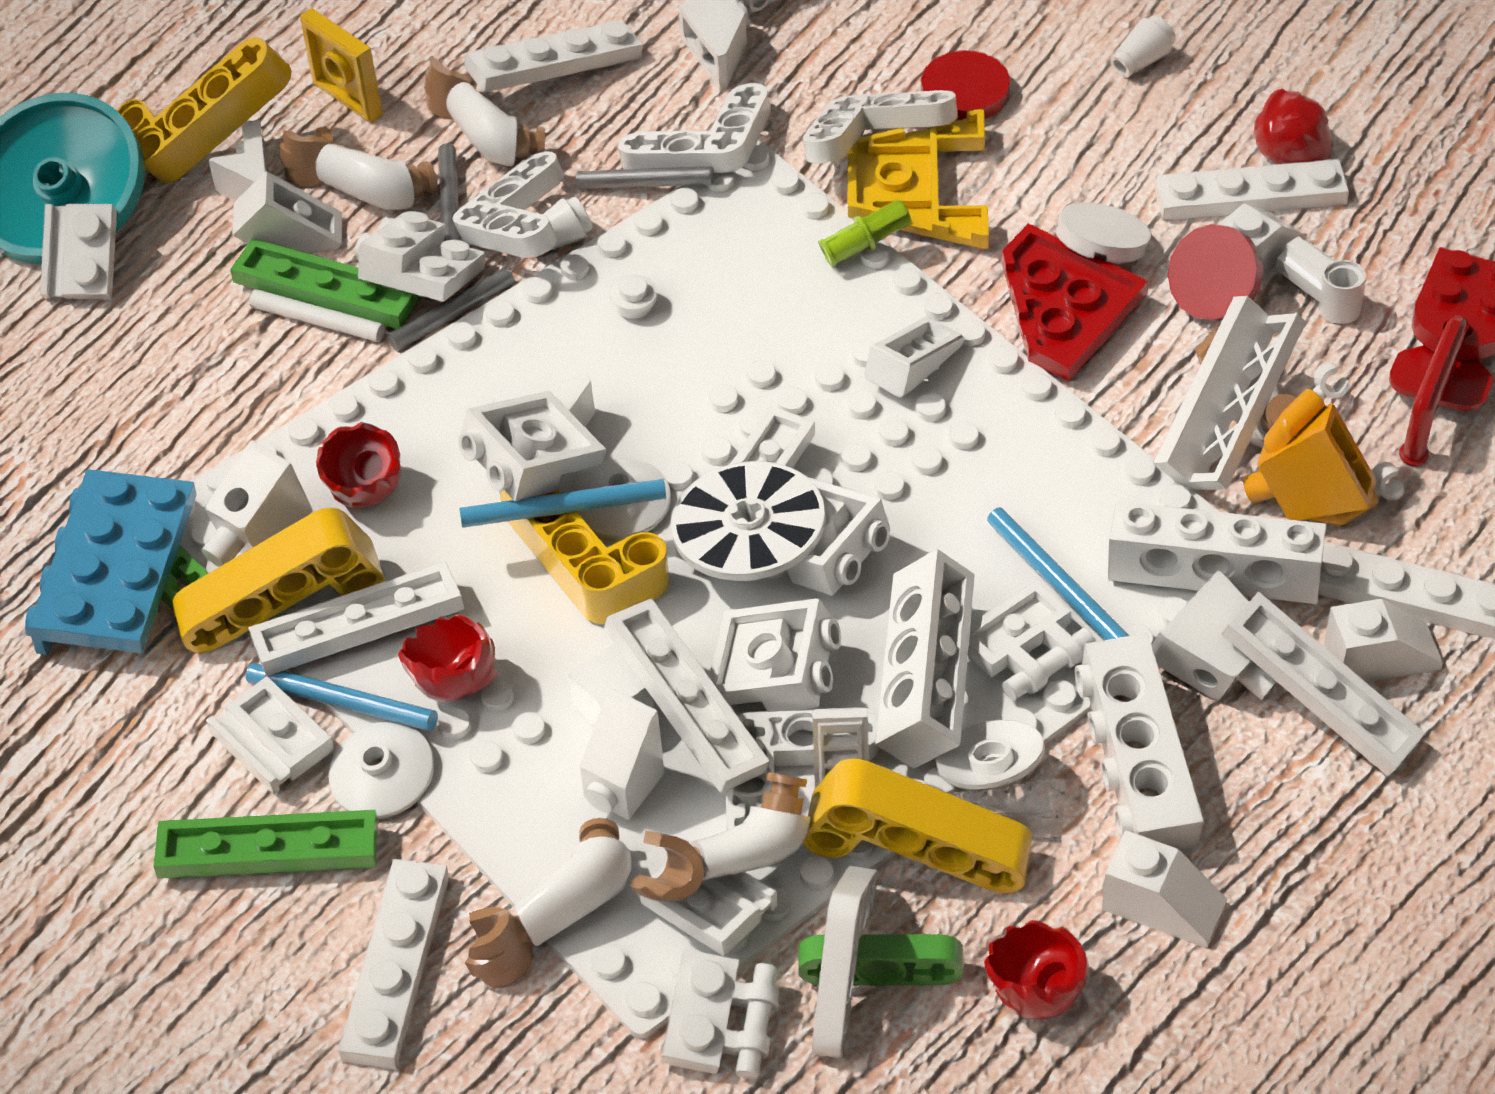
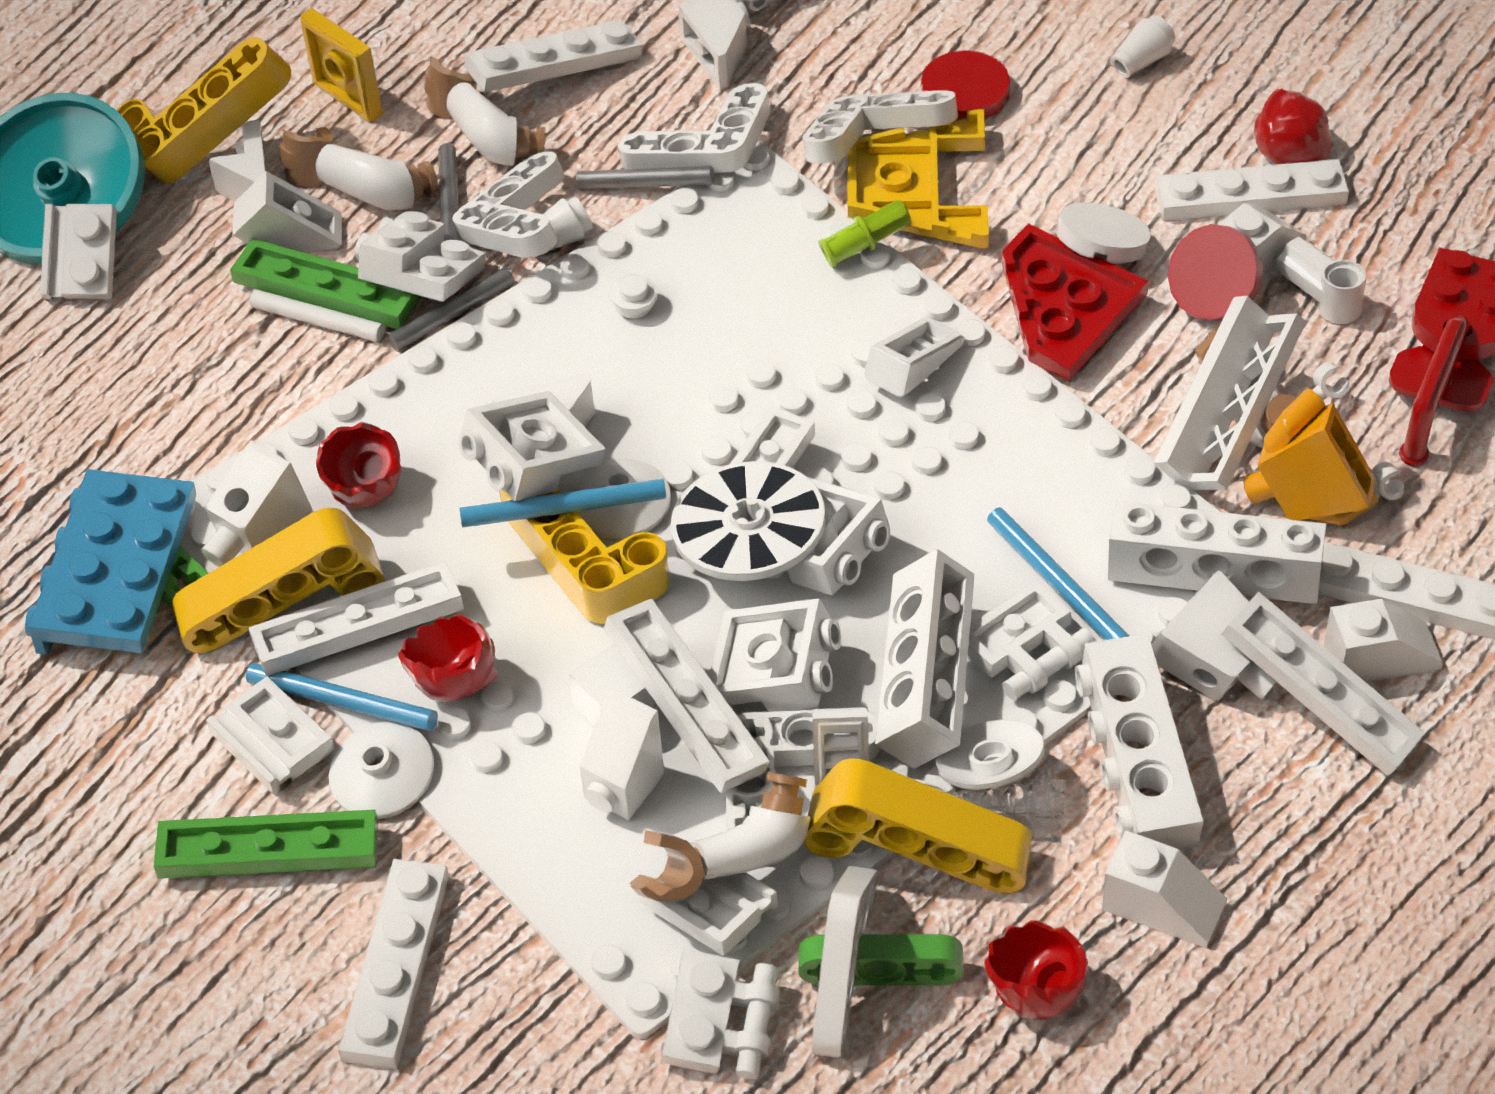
(577, 888): piece -> none

